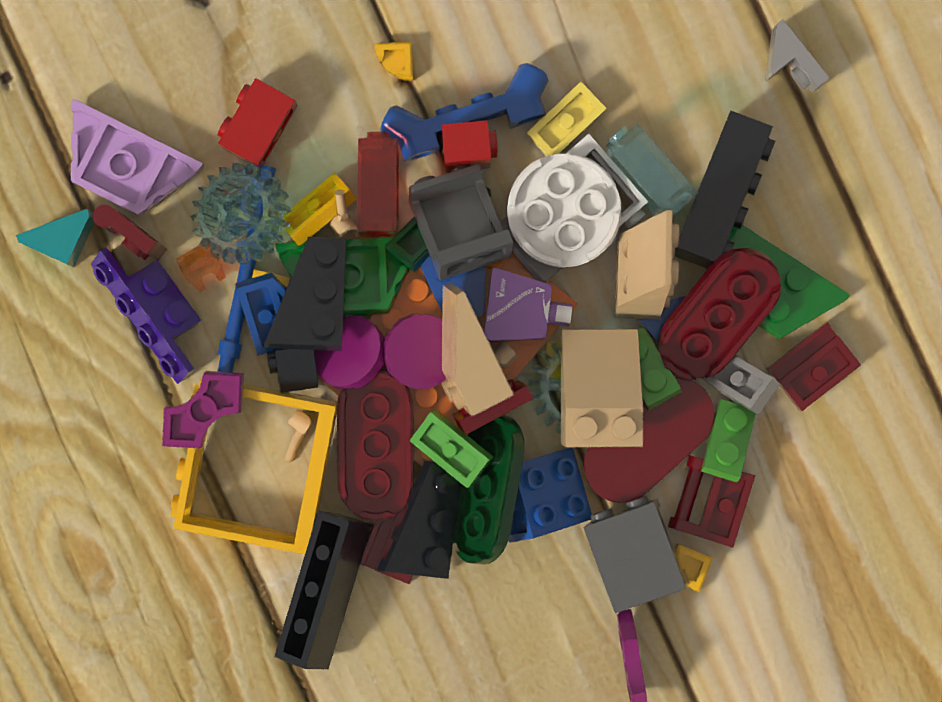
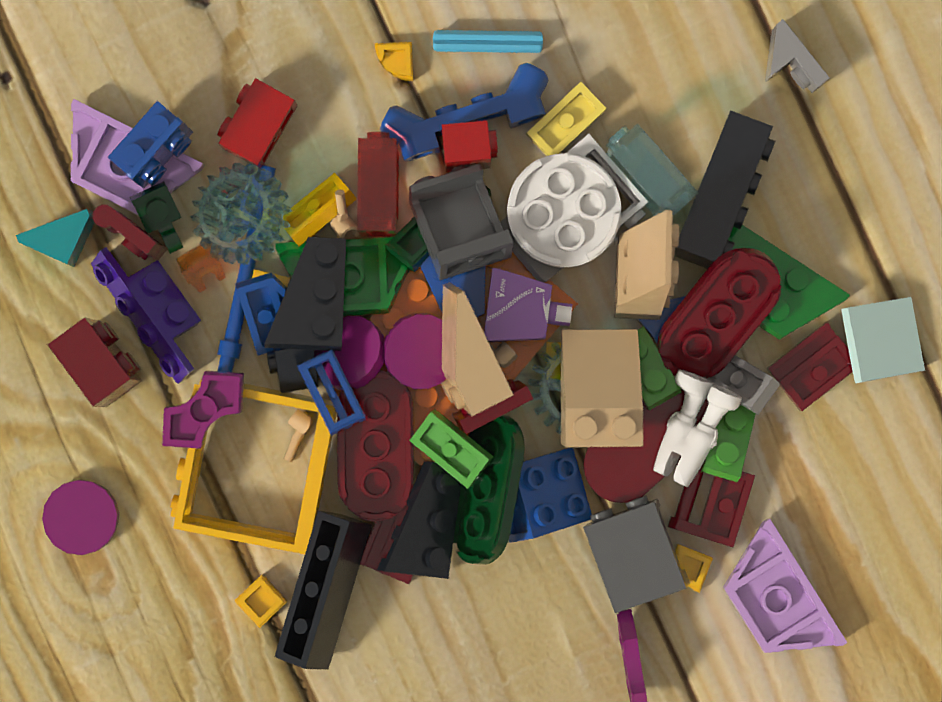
(80, 517): none -> magenta tile
(96, 362): none -> dark red brick
(151, 145): none -> blue bracket
(158, 212): none -> dark green plate
(261, 600): none -> yellow tile
(345, 421): none -> blue tile
(487, 41): none -> medium azure axle
(684, 436): none -> white piece
(778, 597): none -> lavender wing
(883, 339): none -> light aqua tile

